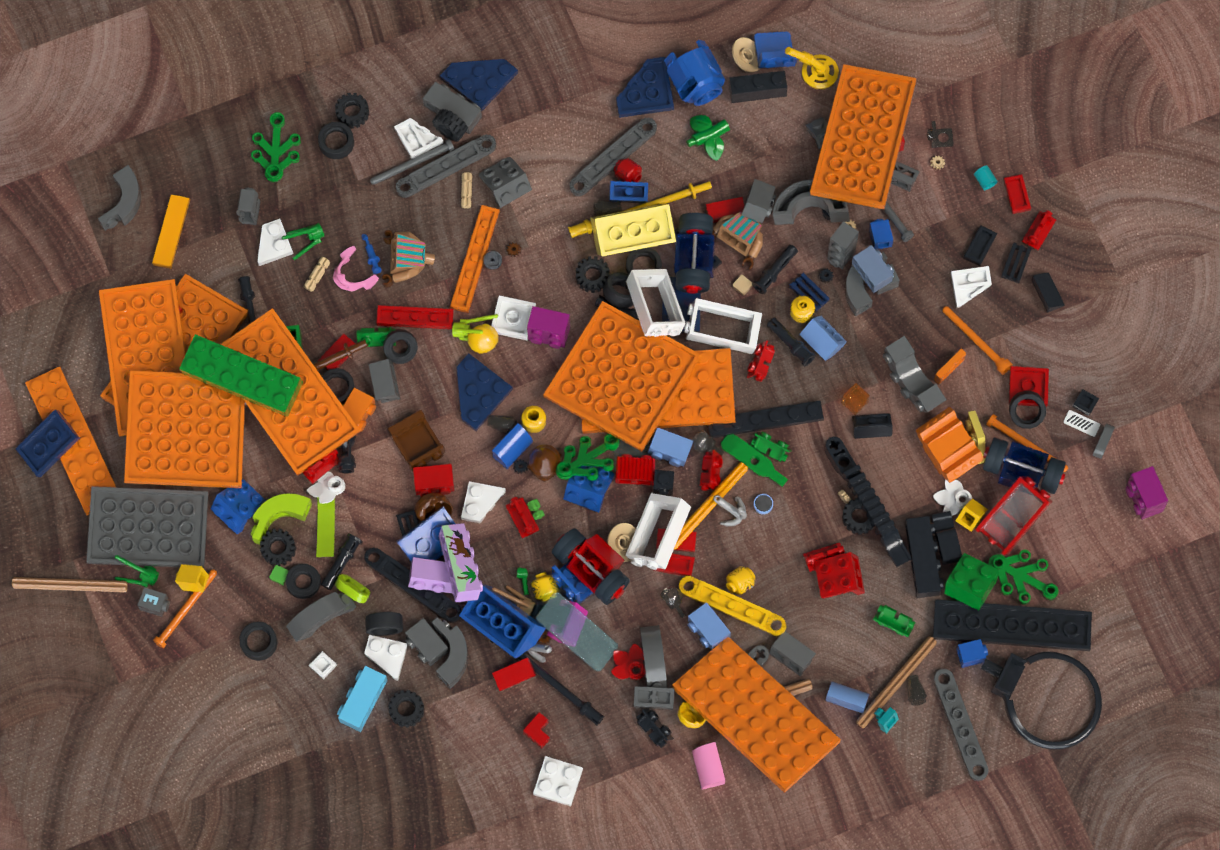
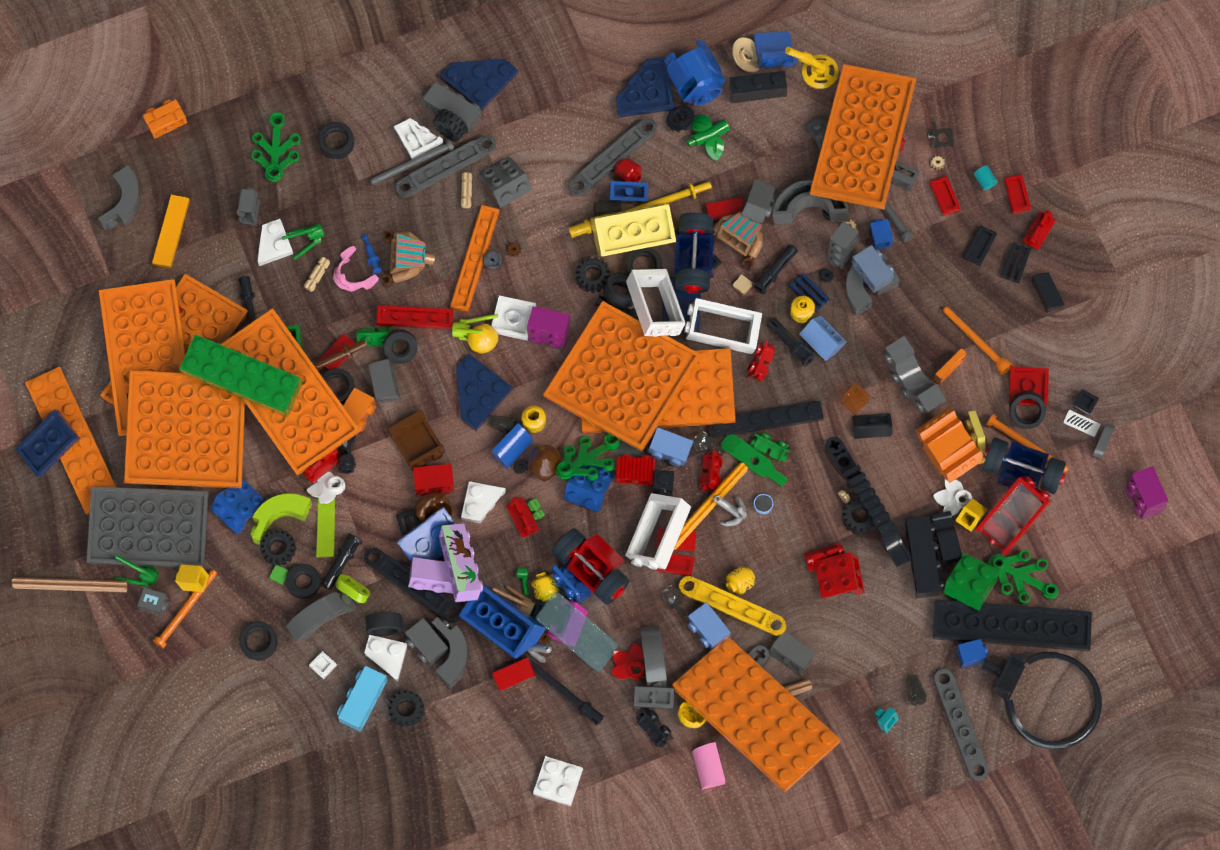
(164, 118): none -> orange brick
(350, 100): black tyre -> none
(534, 730): red piece -> none
(624, 533): tan dish -> none
(673, 118): none -> black gear
(847, 697): medium blue brick -> none
(886, 617): green hinge -> none
(896, 681): medium nougat axle -> none
(944, 196): none -> red tile
(969, 283): white wing -> none

